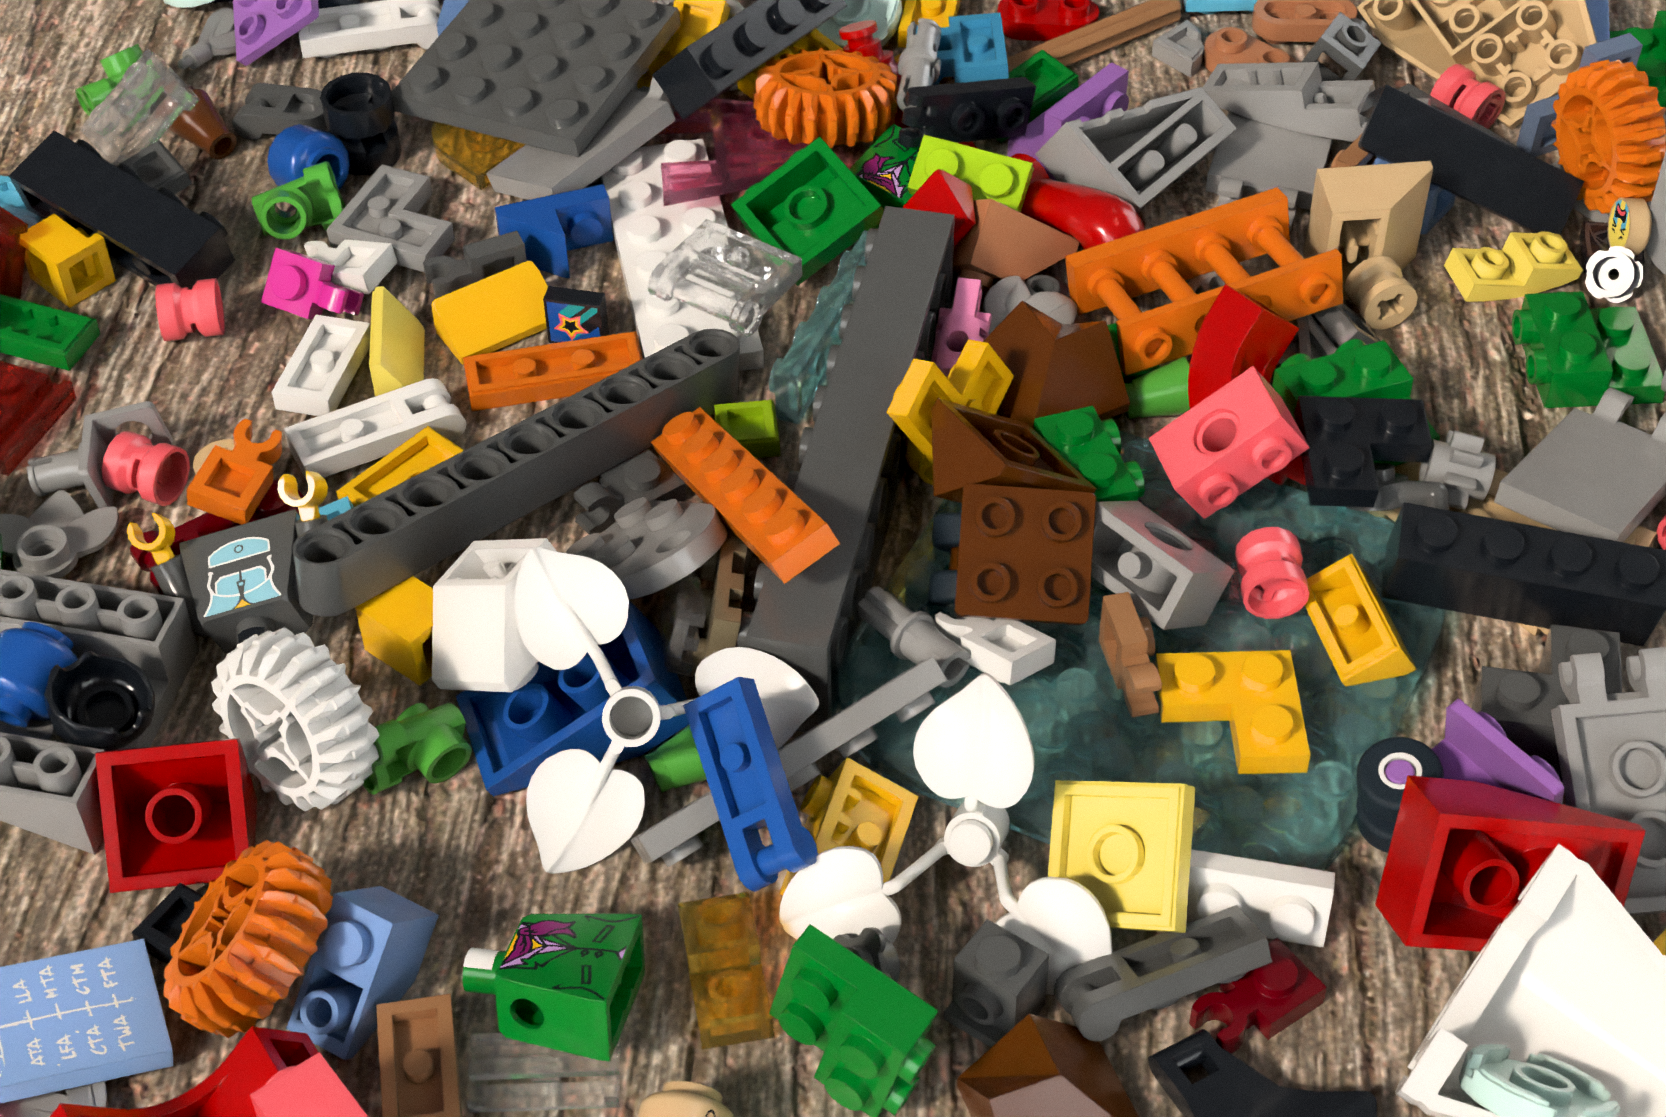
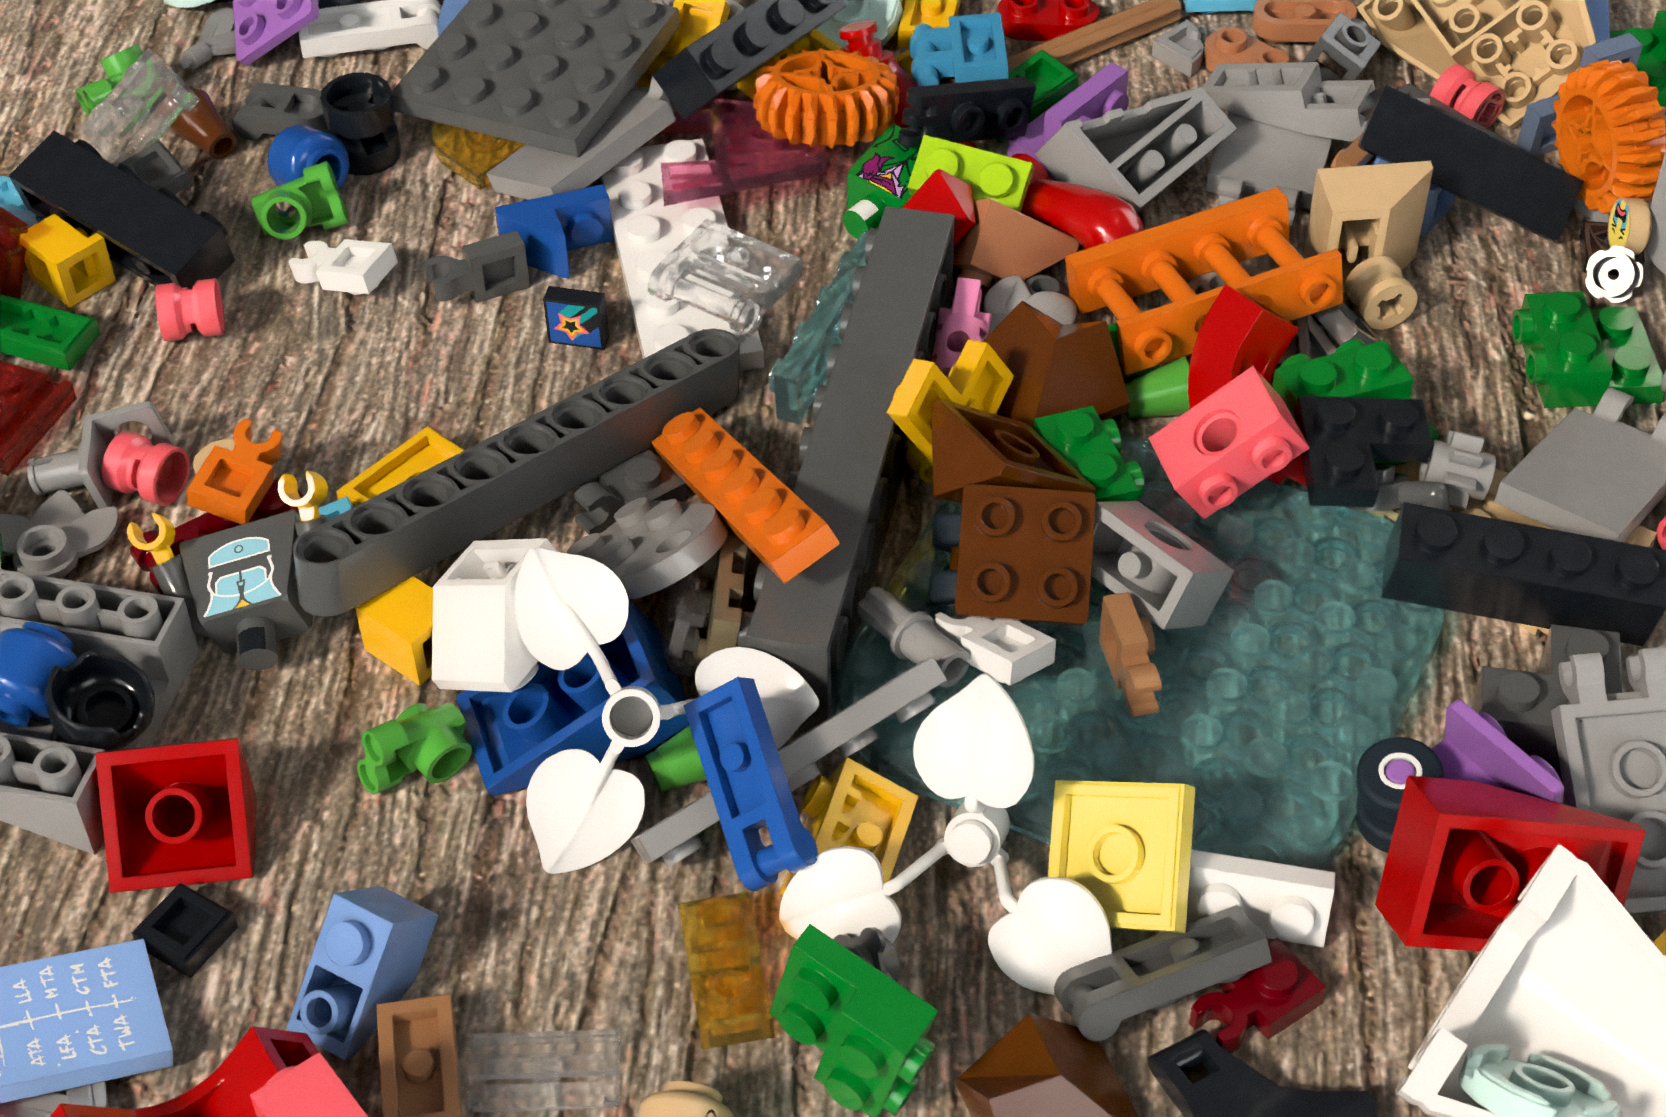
(248, 939): orange gear -> none
(295, 718): white gear -> none
(305, 286): dark pink plate -> none
(322, 366): white plate -> none
(373, 427): white plate -> none
(388, 213): light grey plate -> none
(395, 344): light yellow slope -> none
(492, 311): yellow slope -> none
(546, 370): orange tile -> none
(564, 980): green torso -> none
(751, 425): lime tile -> none
(809, 207): green plate -> none
(919, 60): light grey pin -> none
(996, 983): dark grey brick -> none
(1251, 692): yellow plate -> none
(1271, 573): coral wheel -> none
(1355, 625): yellow slope -> none
(1523, 266): light yellow slope -> none

